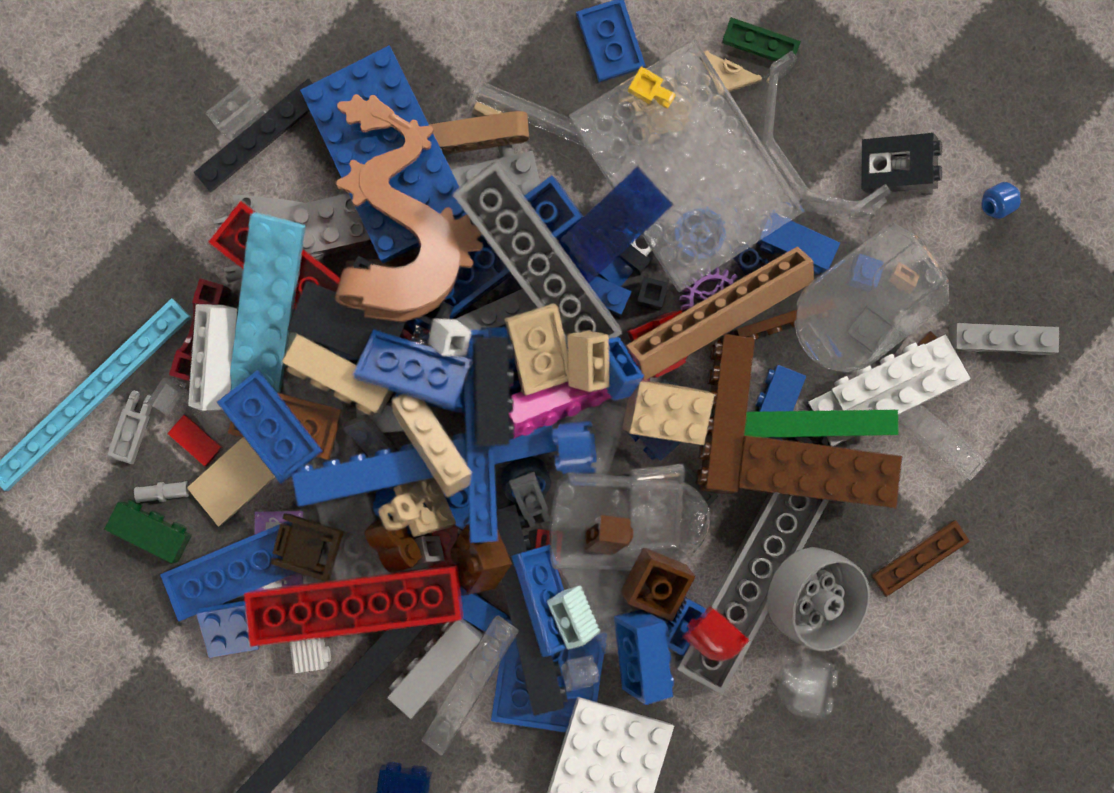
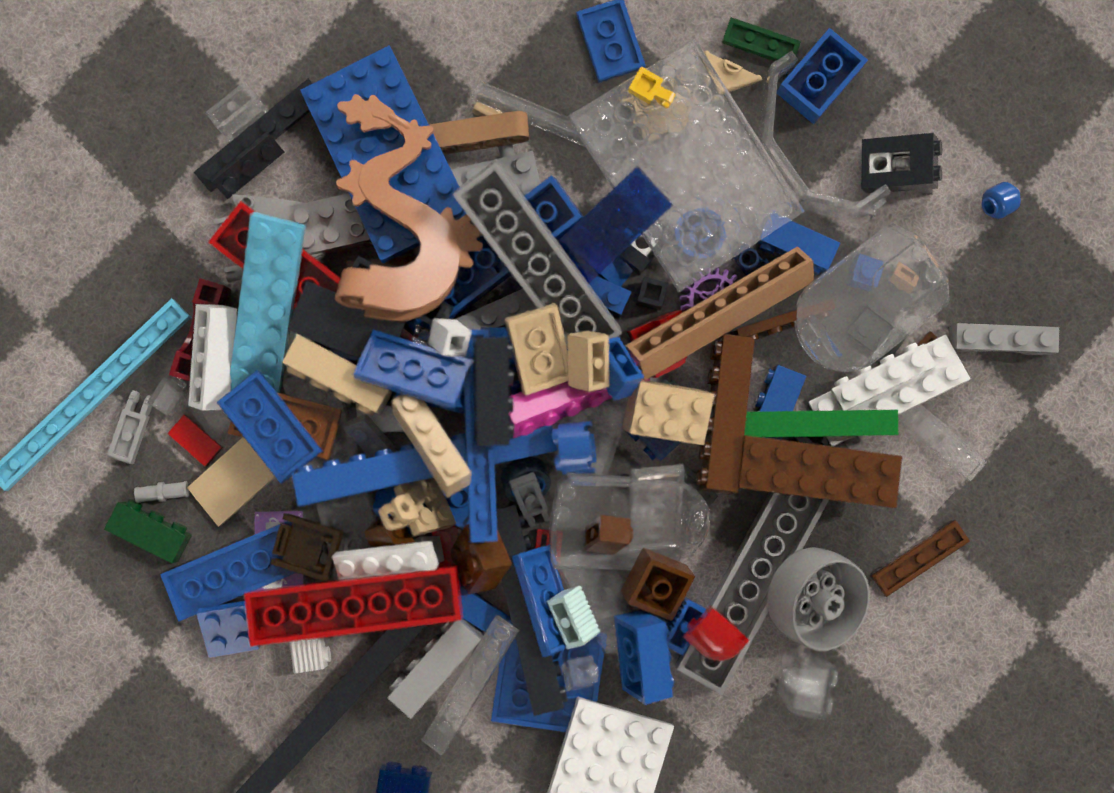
(247, 165): none -> black plate
(385, 560): none -> white plate
(821, 76): none -> blue brick

